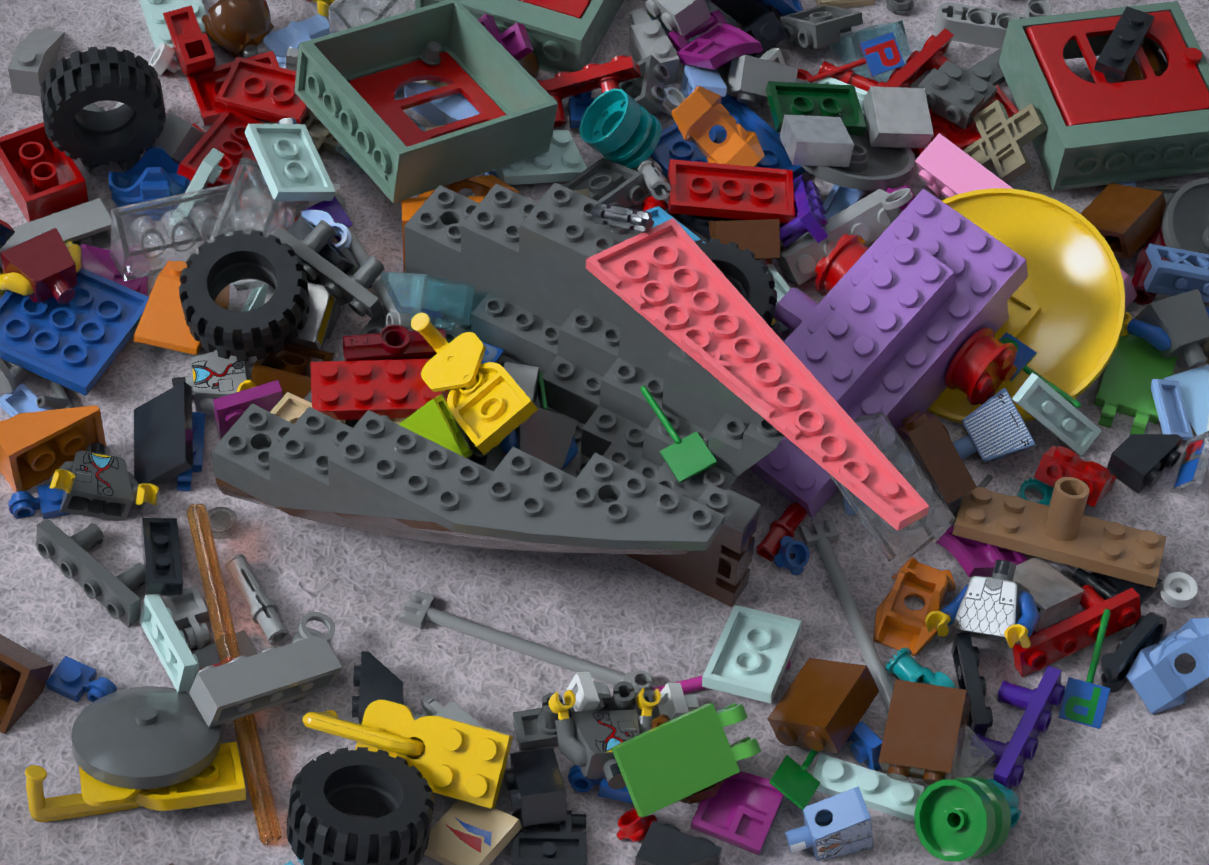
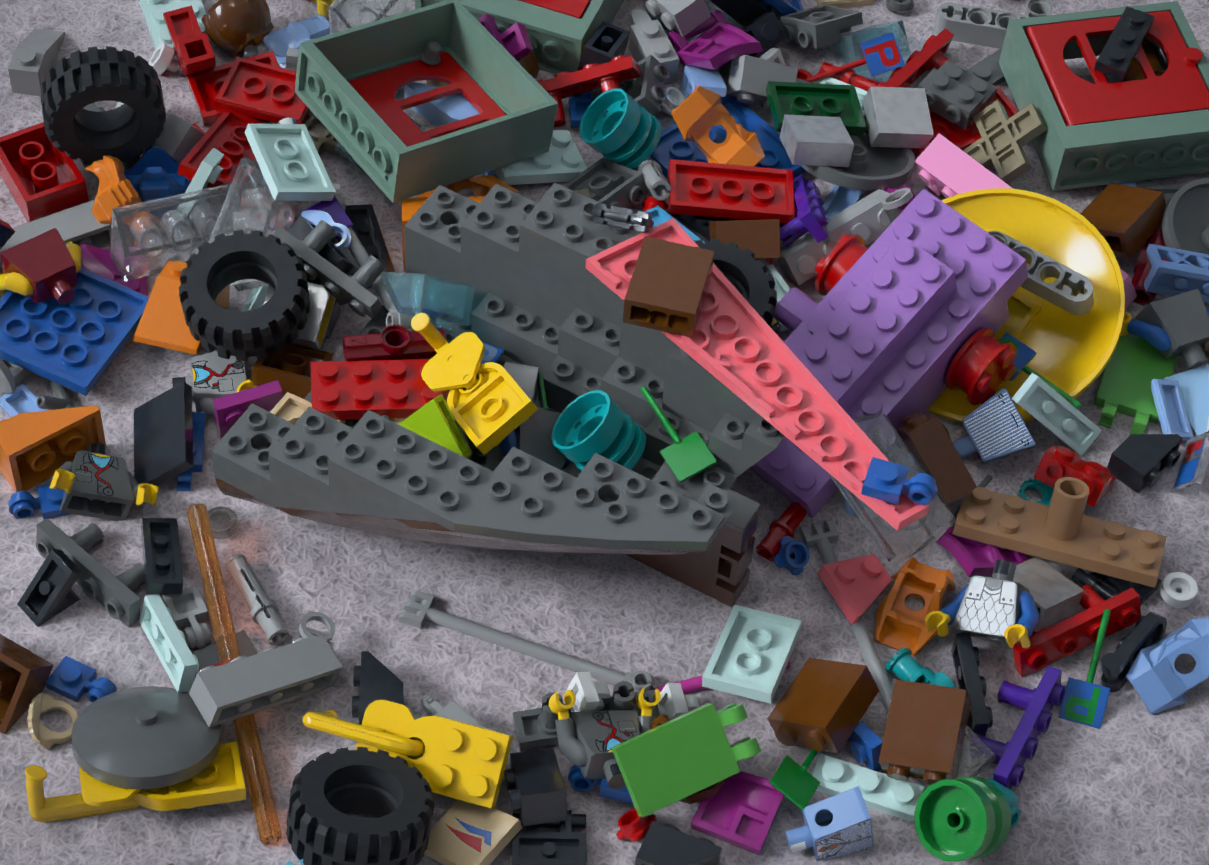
(41, 704): none -> tan piece
(50, 588): none -> black slope
(113, 188): none -> orange piece
(369, 233): none -> black plate
(598, 426): none -> teal wheel
(604, 45): none -> black brick
(668, 286): none -> reddish brown brick
(855, 583): none -> coral wing
(888, 481): none -> blue plate
(1045, 267): none -> light grey beam

